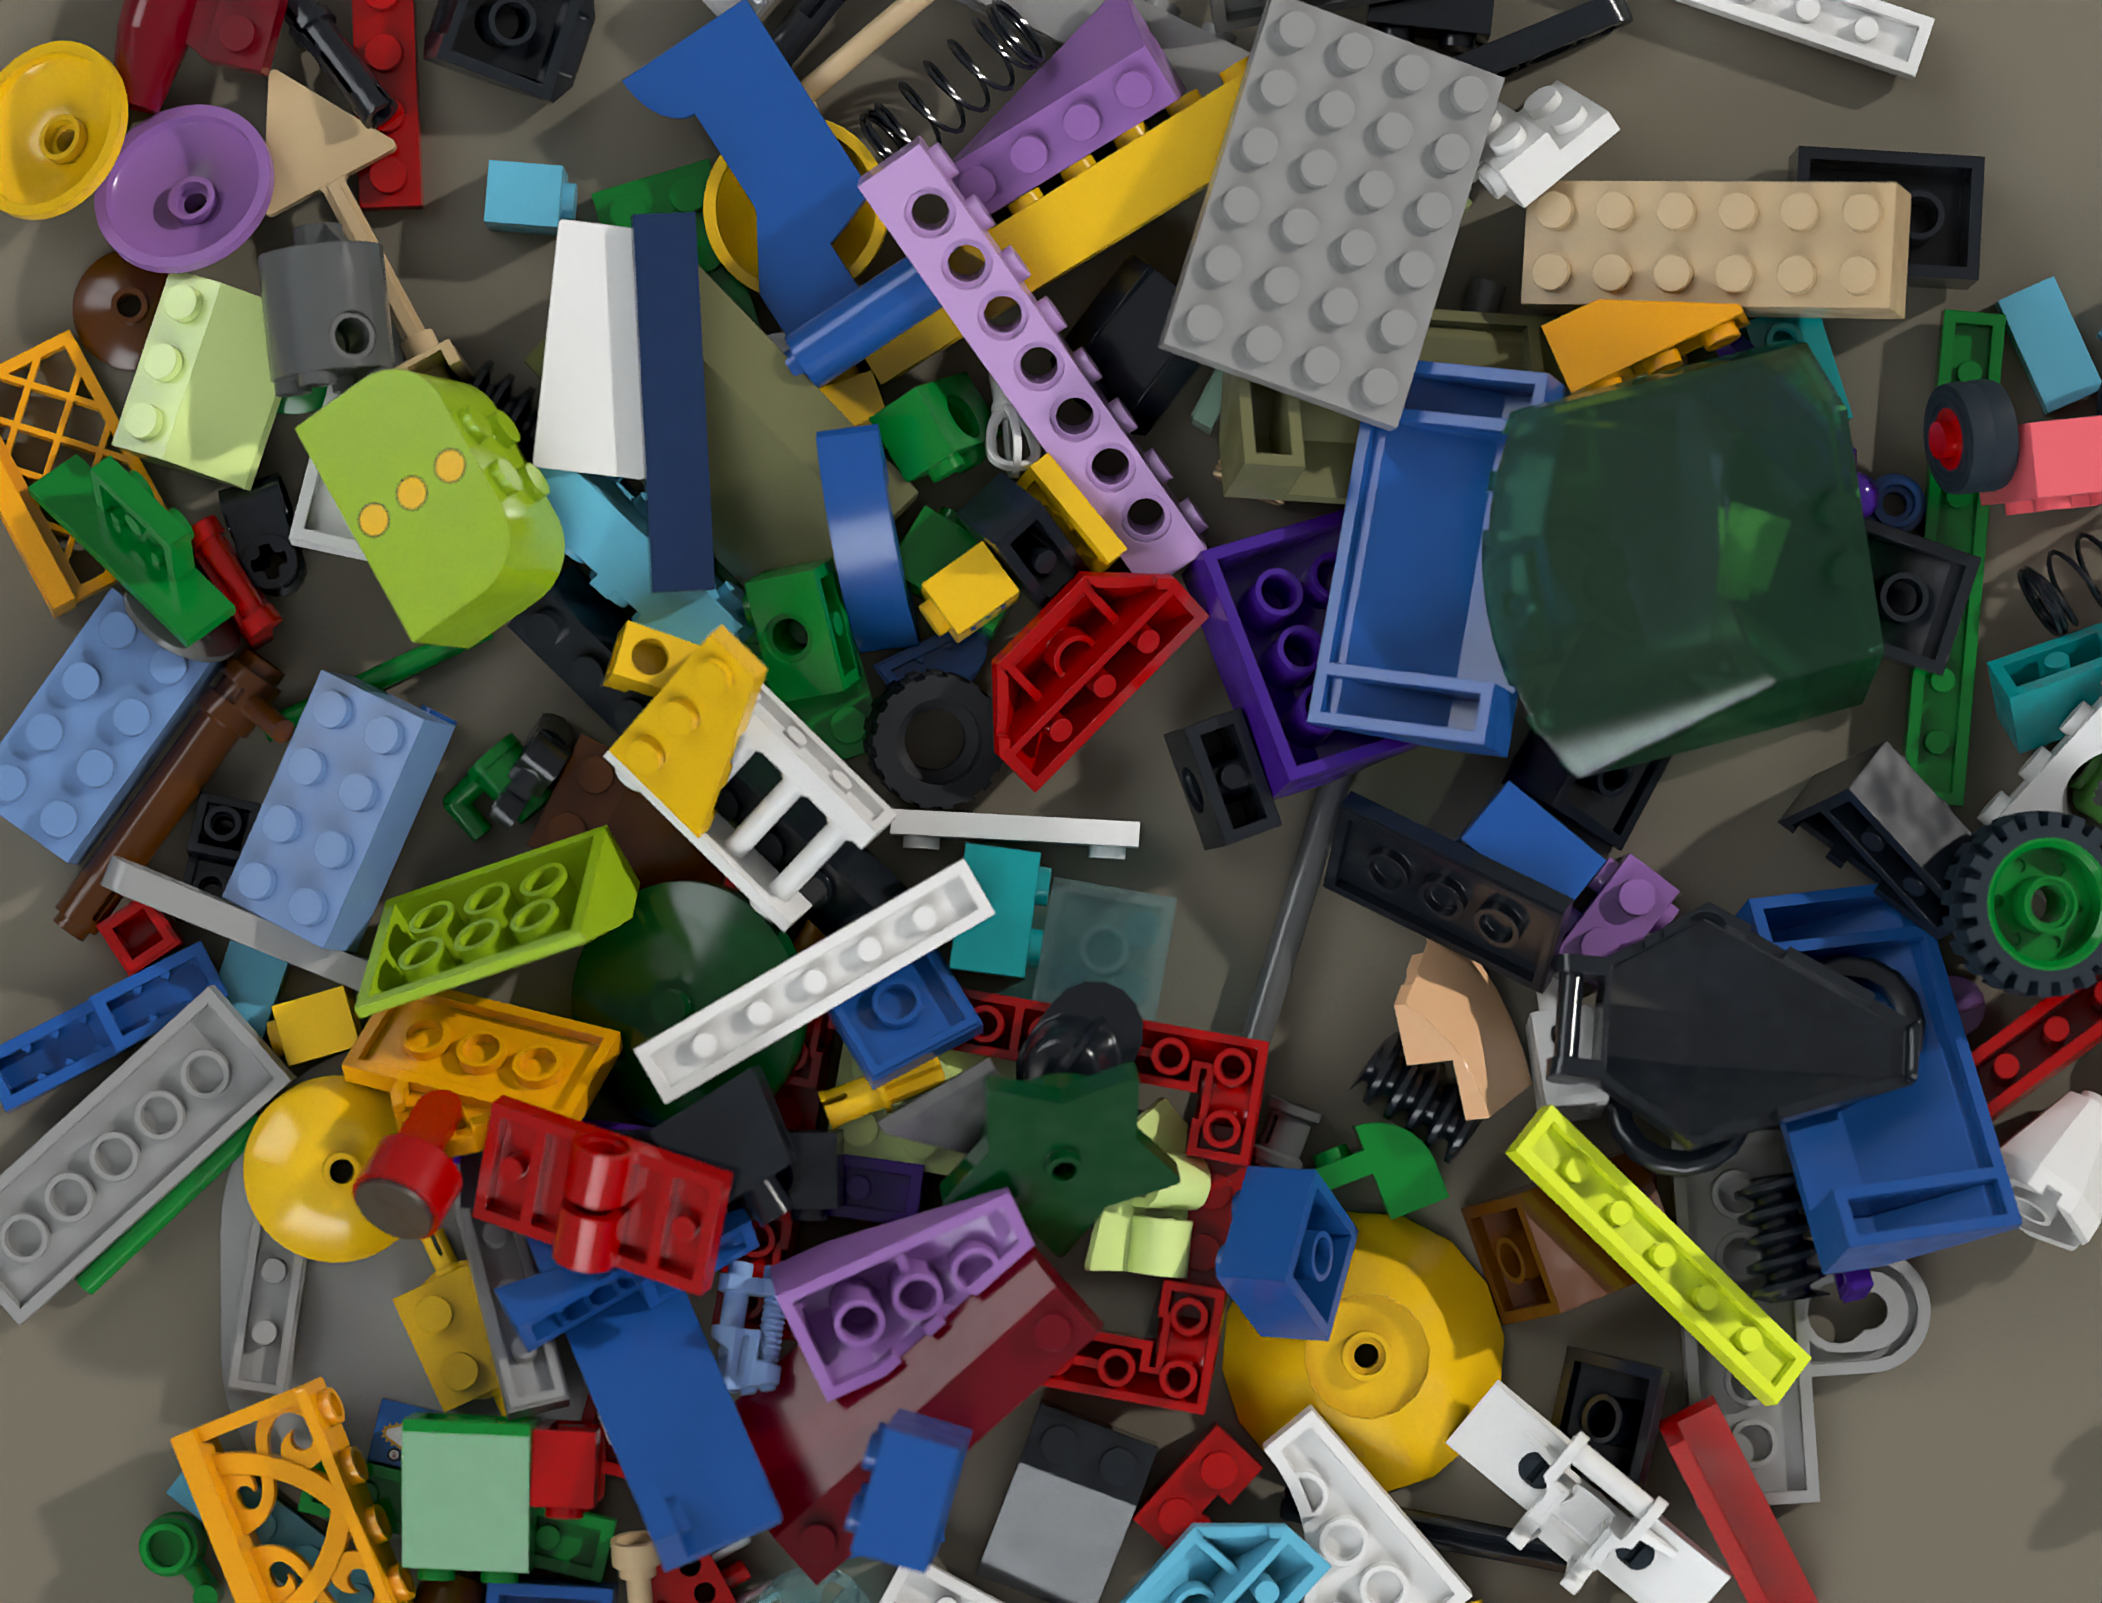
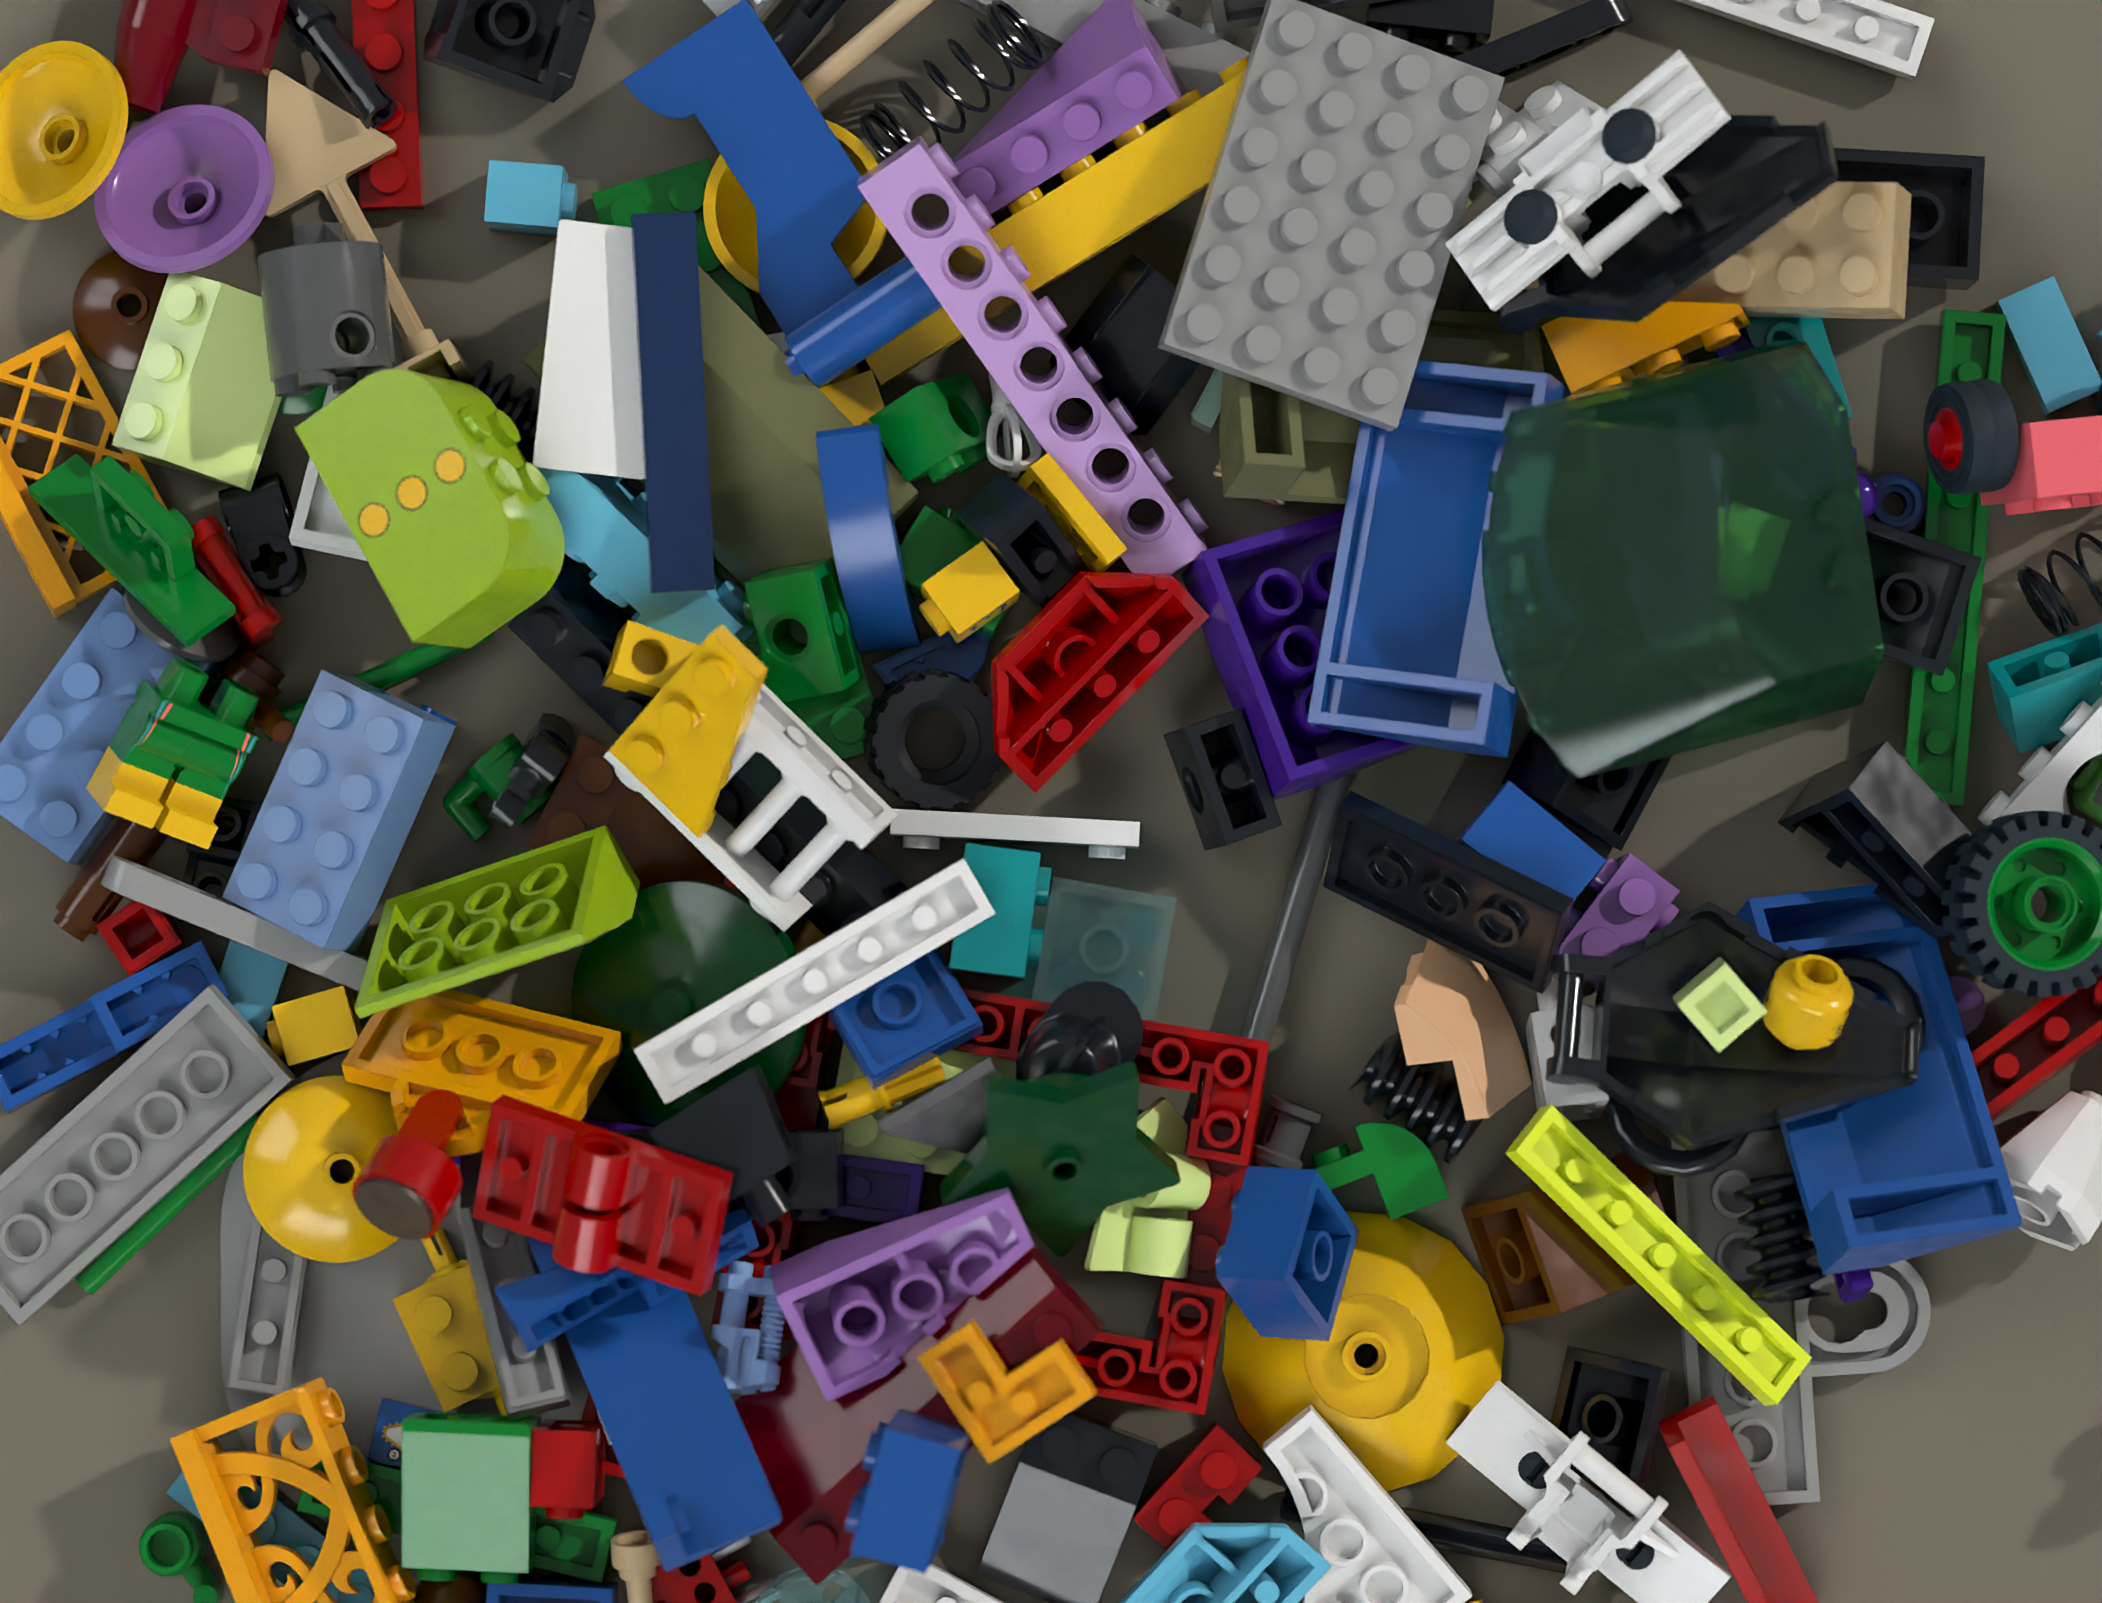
(177, 754): none -> green hips
(1000, 1405): none -> light orange plate
(1575, 166): none -> white piece
(1719, 1004): none -> yellowish green brick
(1728, 194): none -> black windscreen
(1807, 1002): none -> yellow head

